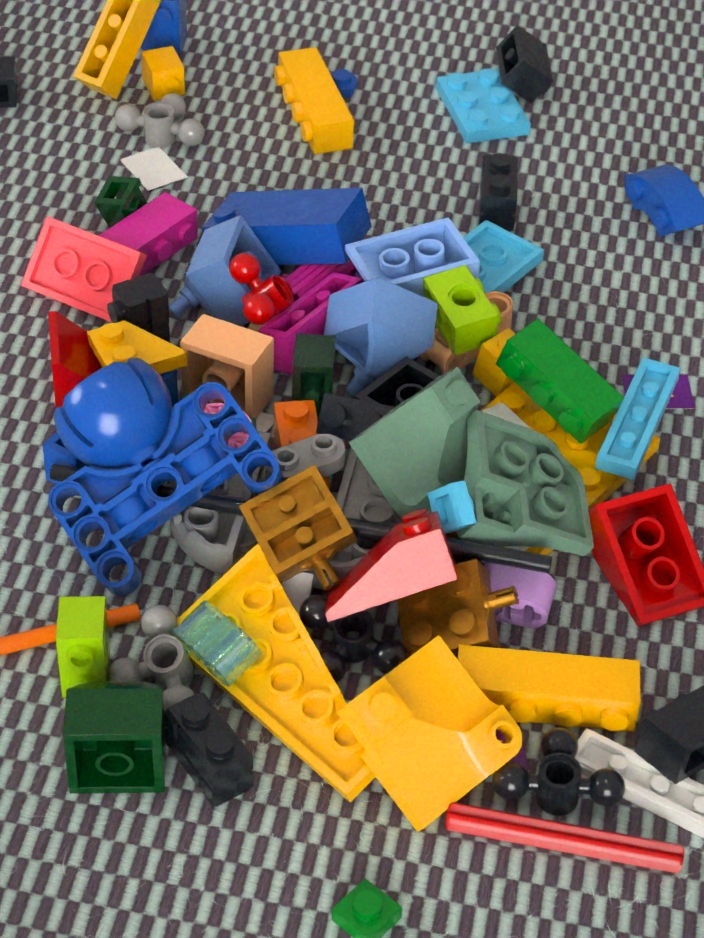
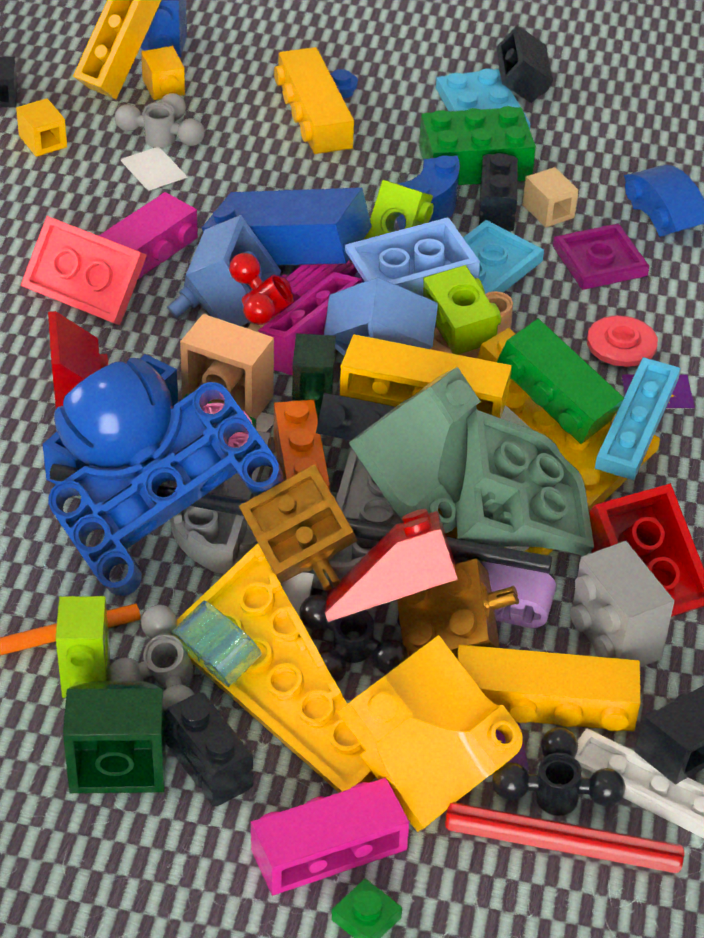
(41, 127): none -> yellow brick
(124, 340): yellow wing -> none
(127, 200): dark green brick -> none
(142, 304): black brick -> none
(322, 450): light grey plate -> none
(329, 835): none -> dark pink brick
(396, 371): none -> yellow brick
(398, 200): none -> lime brick
(438, 179): none -> blue brick
(453, 506): medium azure plate -> none
(476, 133): none -> green brick
(550, 197): none -> tan brick
(600, 256): none -> magenta tile
(621, 605): none -> light grey brick
(622, 340): none -> coral wheel

